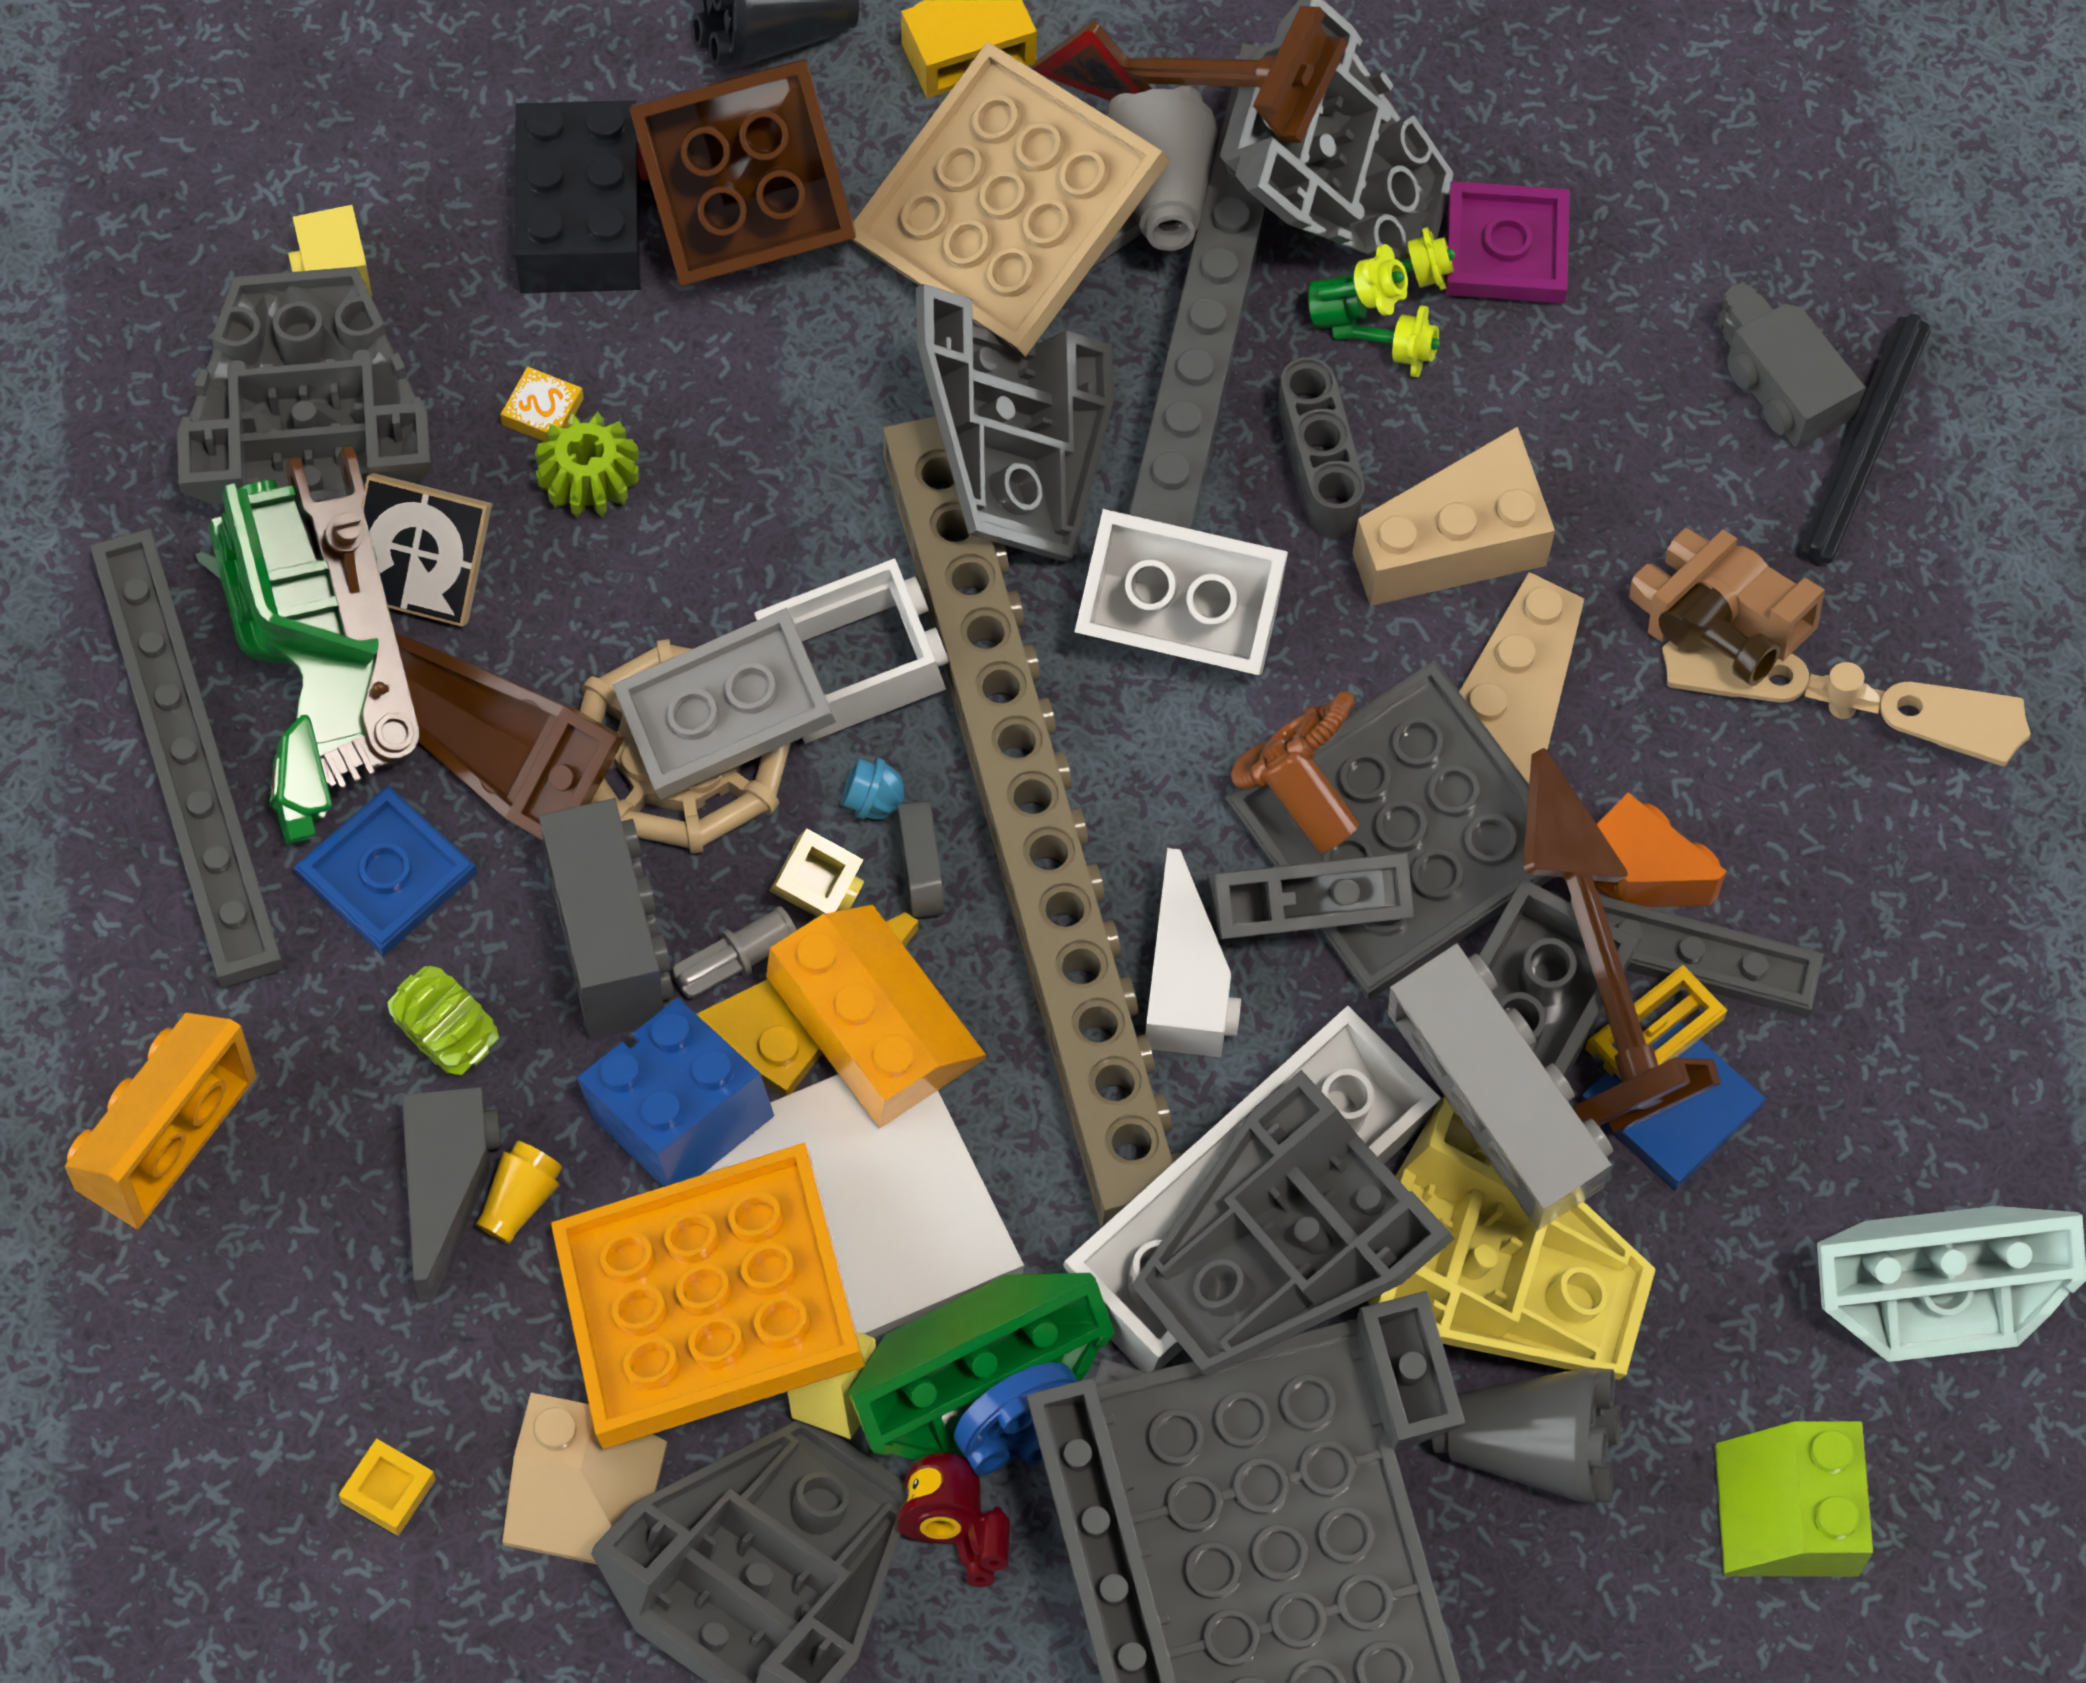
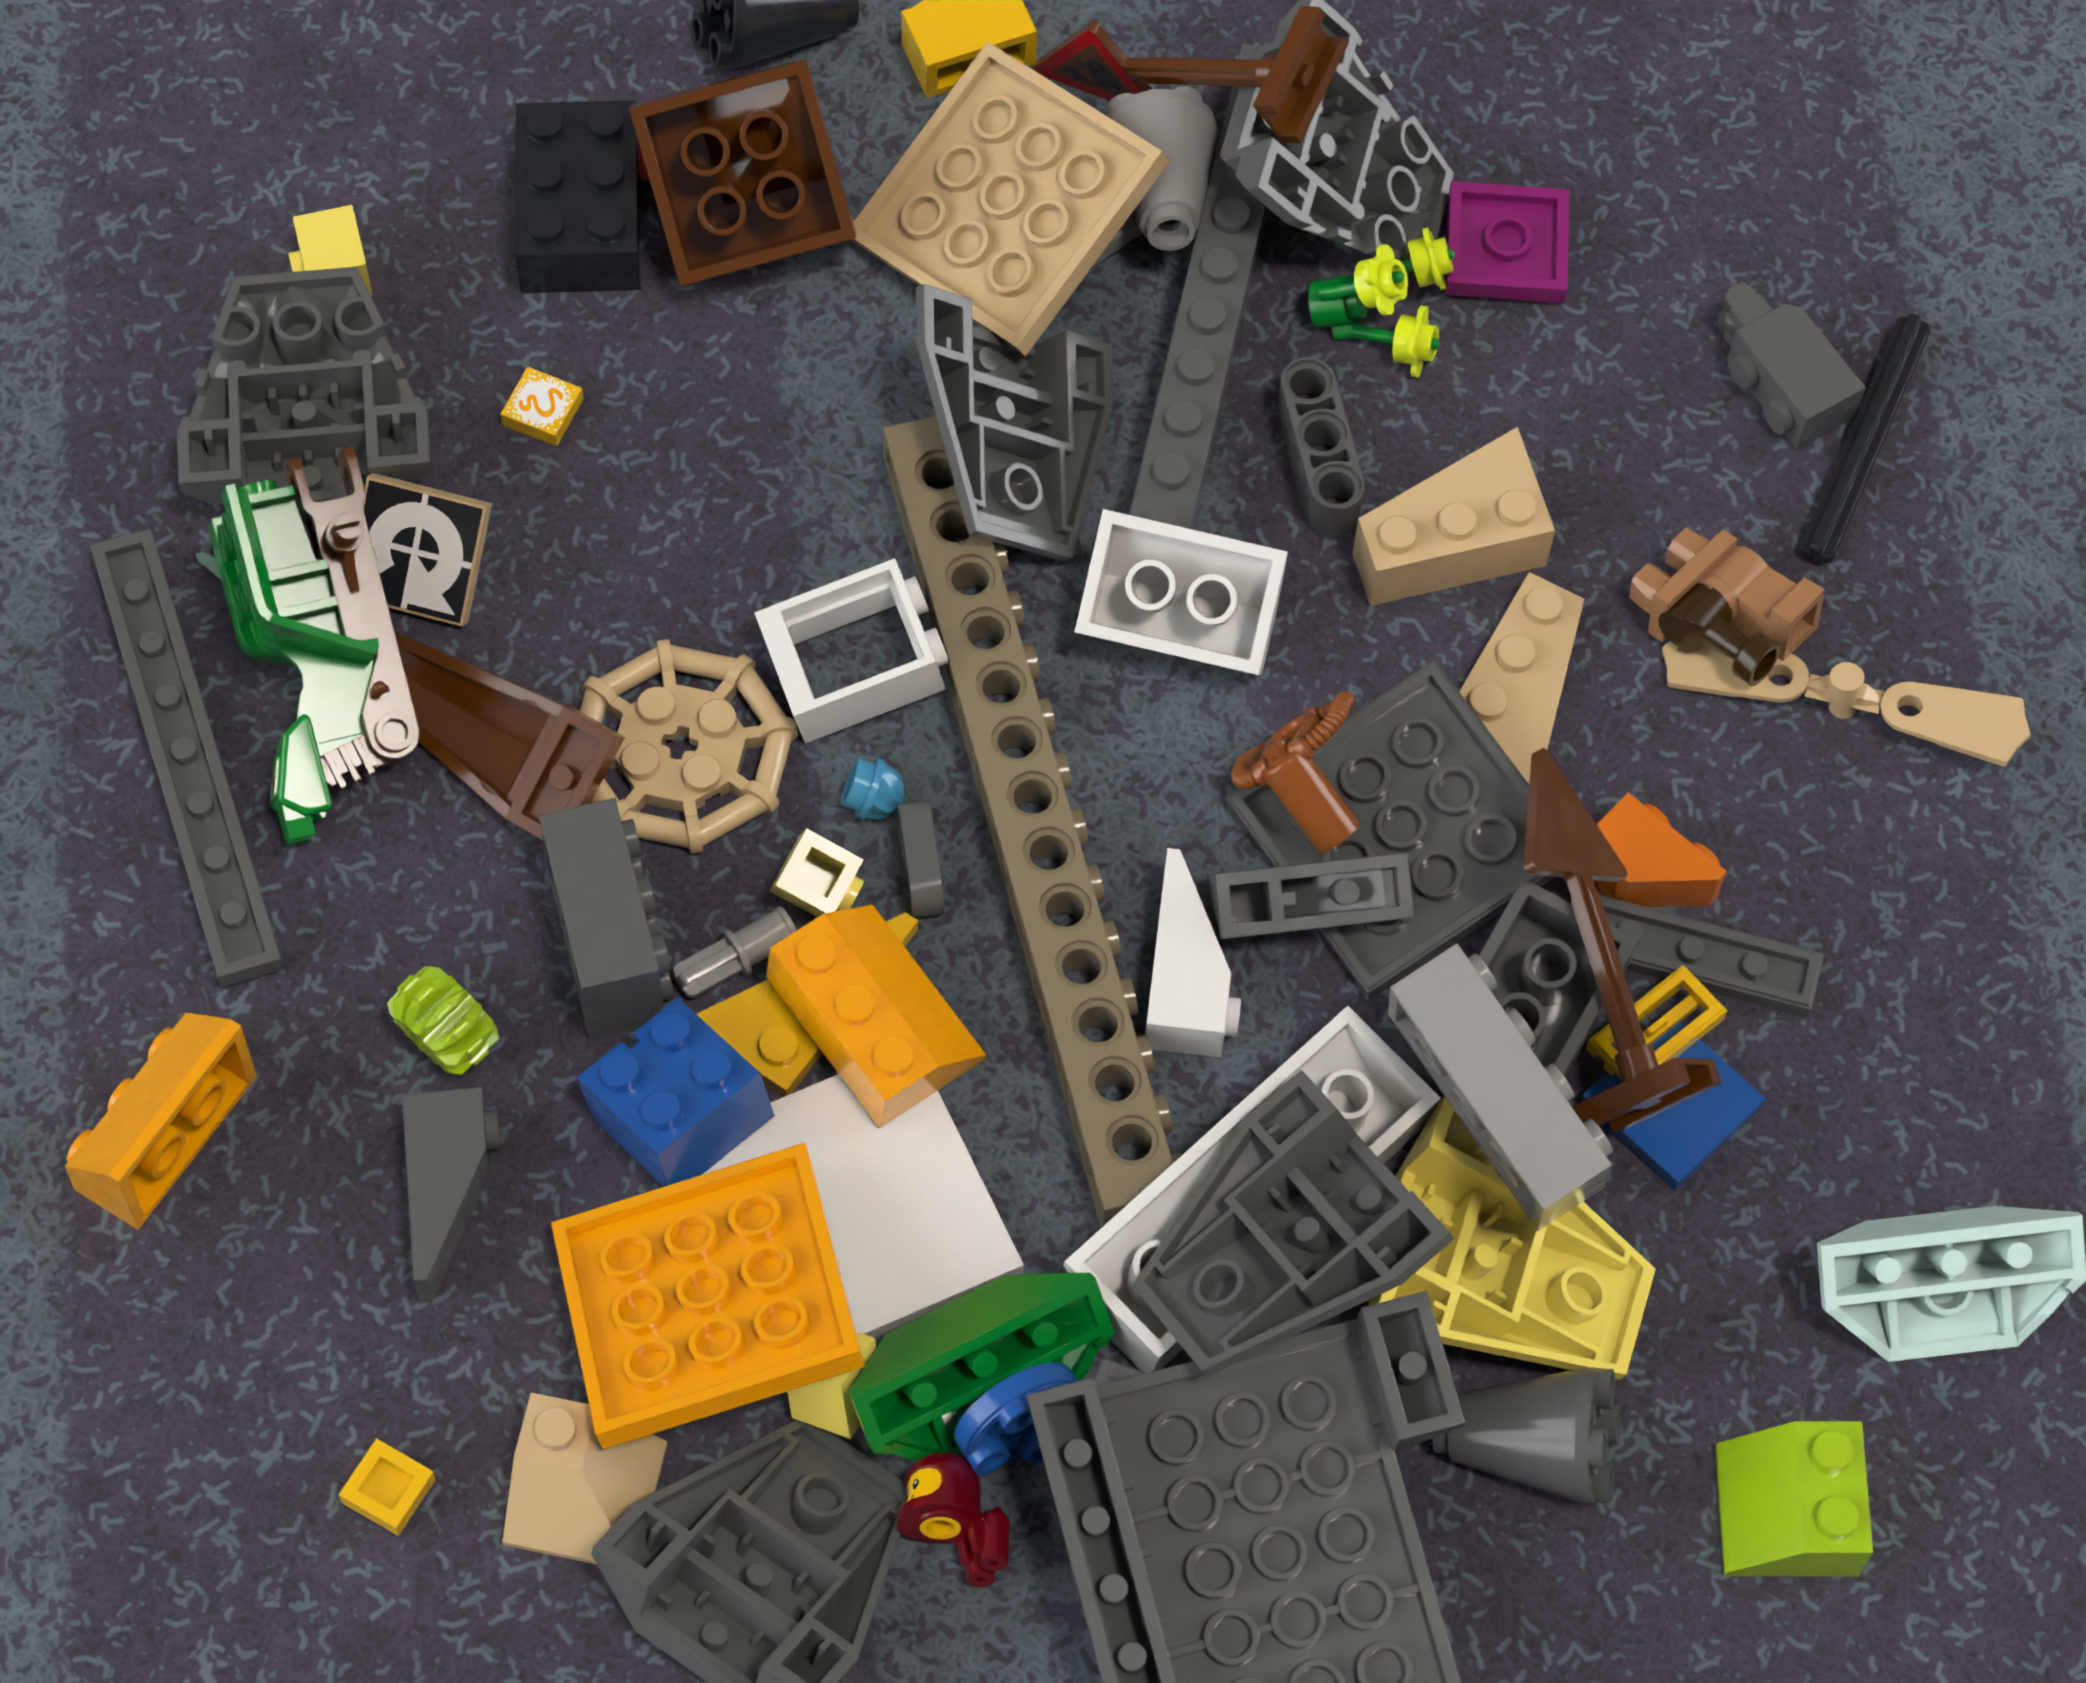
(385, 870): blue tile -> none
(518, 1190): yellow cone -> none
(565, 469): lime gear -> none
(723, 703): light grey plate -> none

